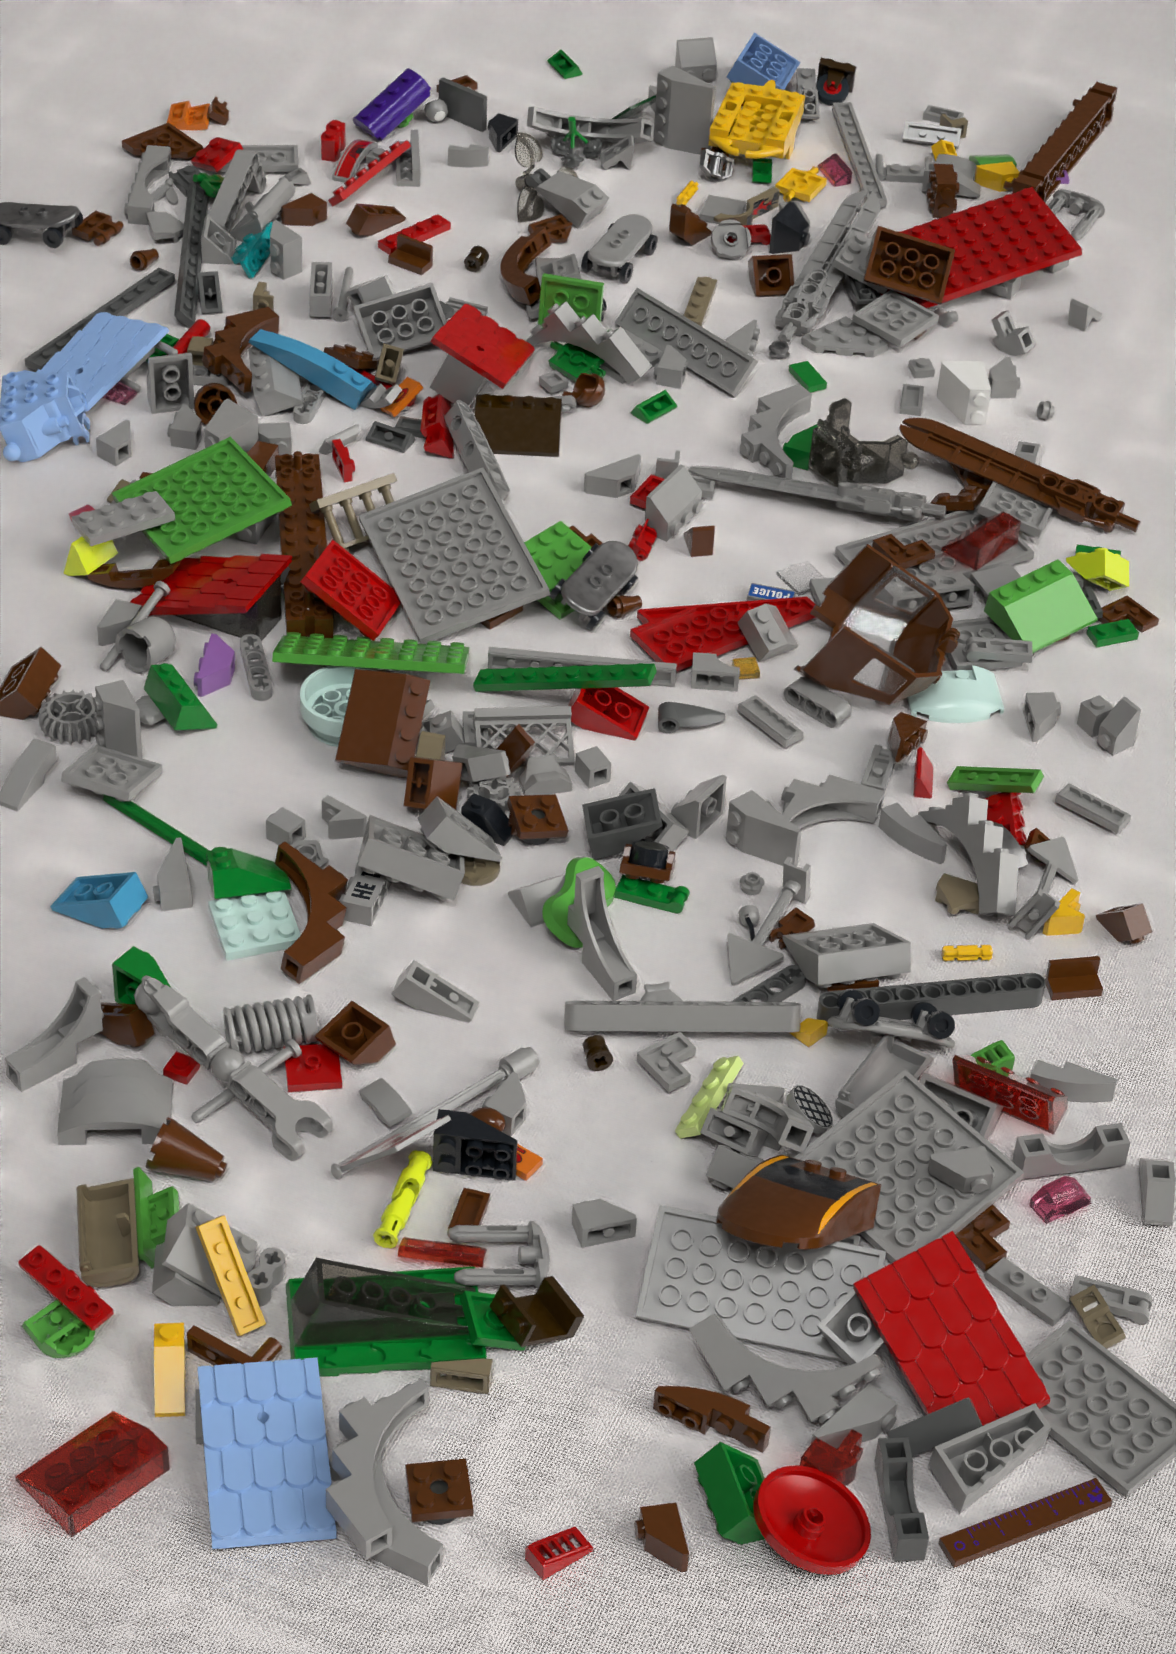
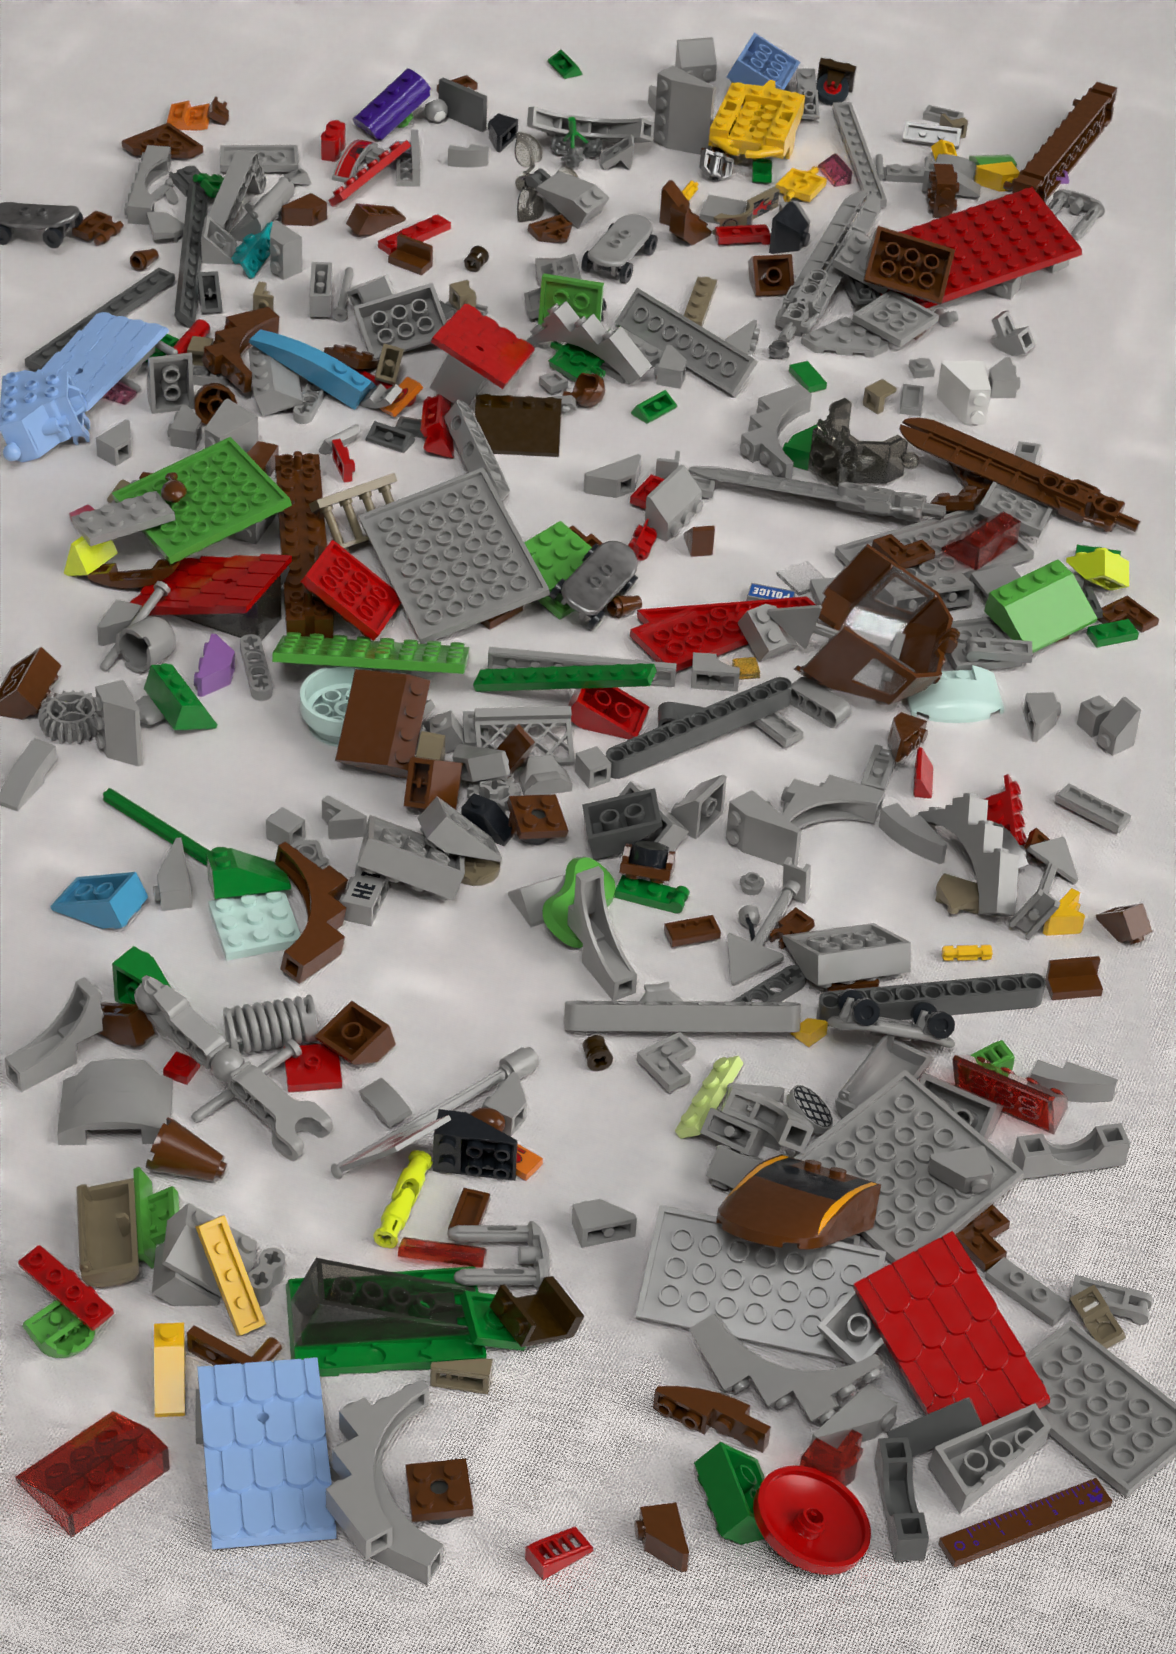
(111, 773): light grey plate -> none
(173, 489): none -> reddish brown piece
(216, 154): red plate -> none
(276, 434): light grey slope -> none
(433, 994): light grey slope -> none
(461, 294): none -> dark tan brick
(520, 254): reddish brown arch -> none
(632, 110): piece -> none
(670, 195): none -> reddish brown slope
(692, 930): none -> reddish brown plate
(699, 727): none -> dark grey beam
(730, 250): light grey plate -> none
(802, 623): none -> light grey piece
(875, 395): none -> dark tan panel
(995, 779): bright green plate -> none
(1045, 410): light grey plate -> none
(1059, 1199): clear pink slope -> none
(1081, 315): light grey slope -> none
(1157, 1191): light grey slope -> none

